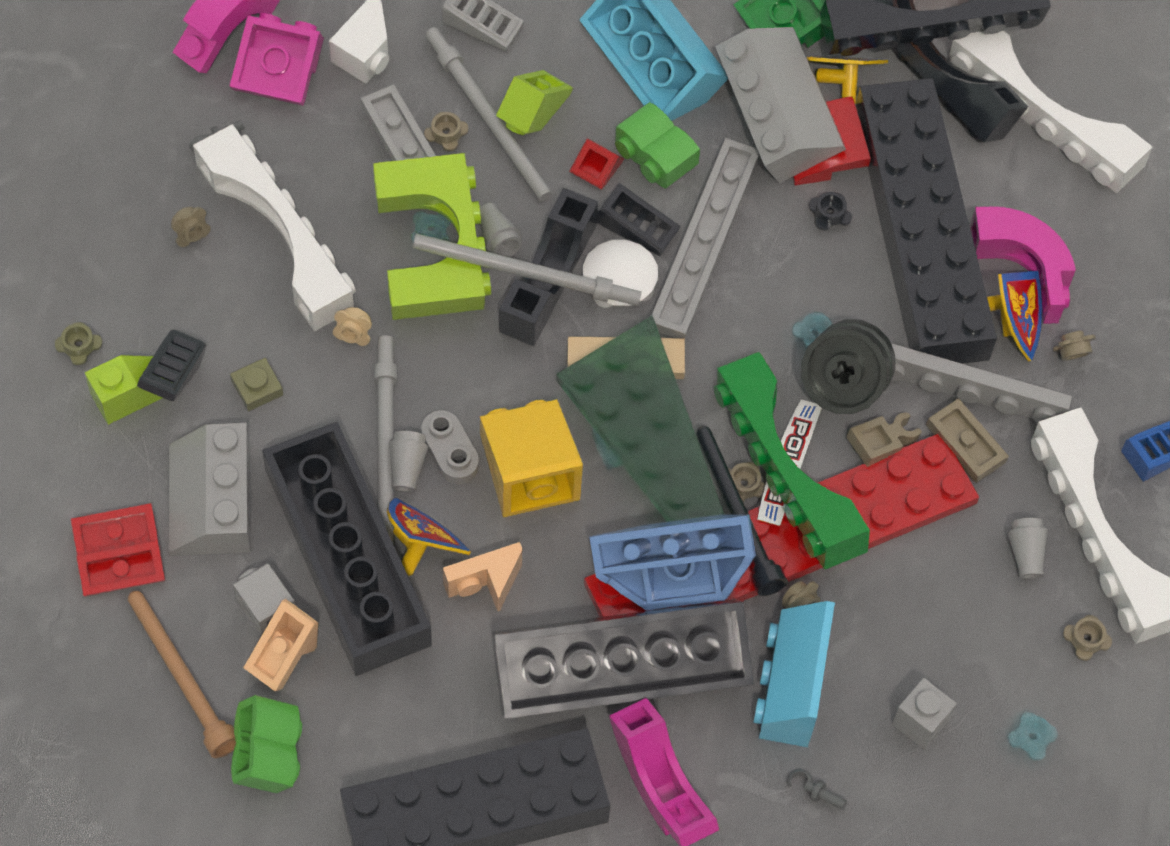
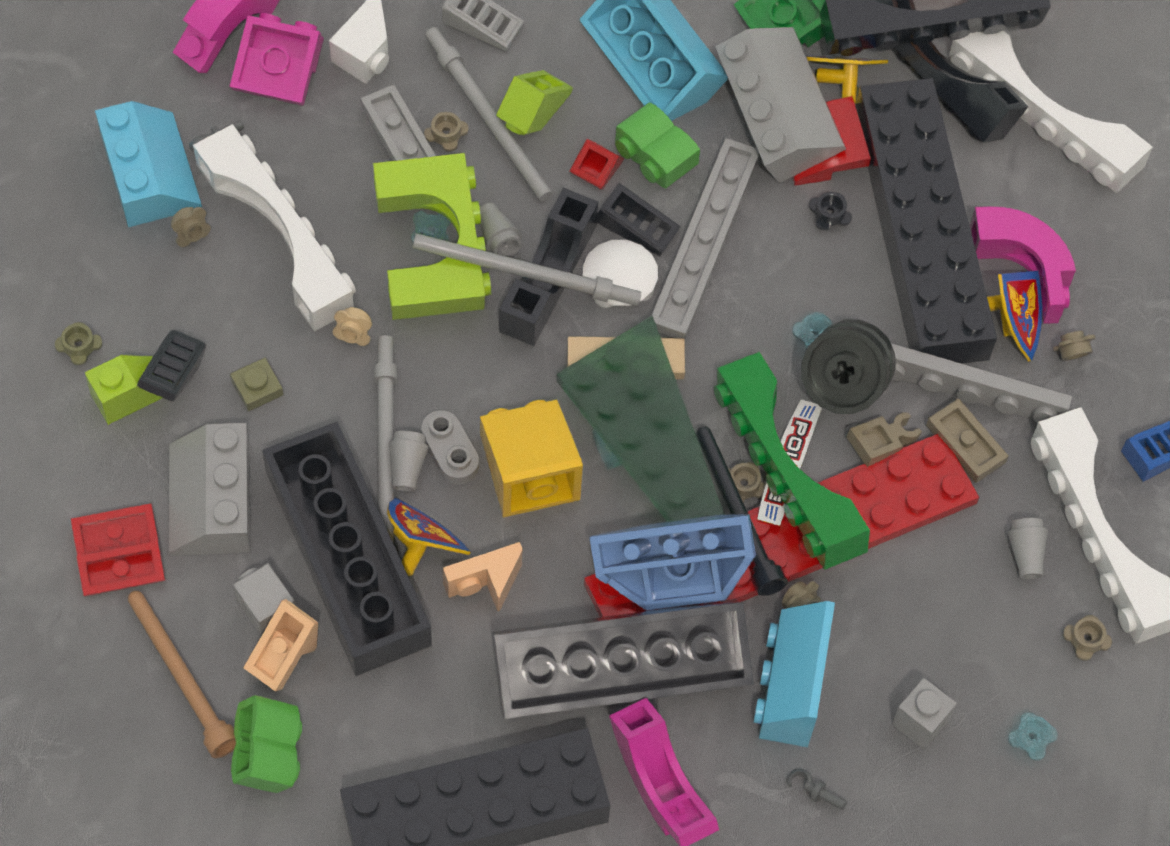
(146, 161): none -> medium azure slope

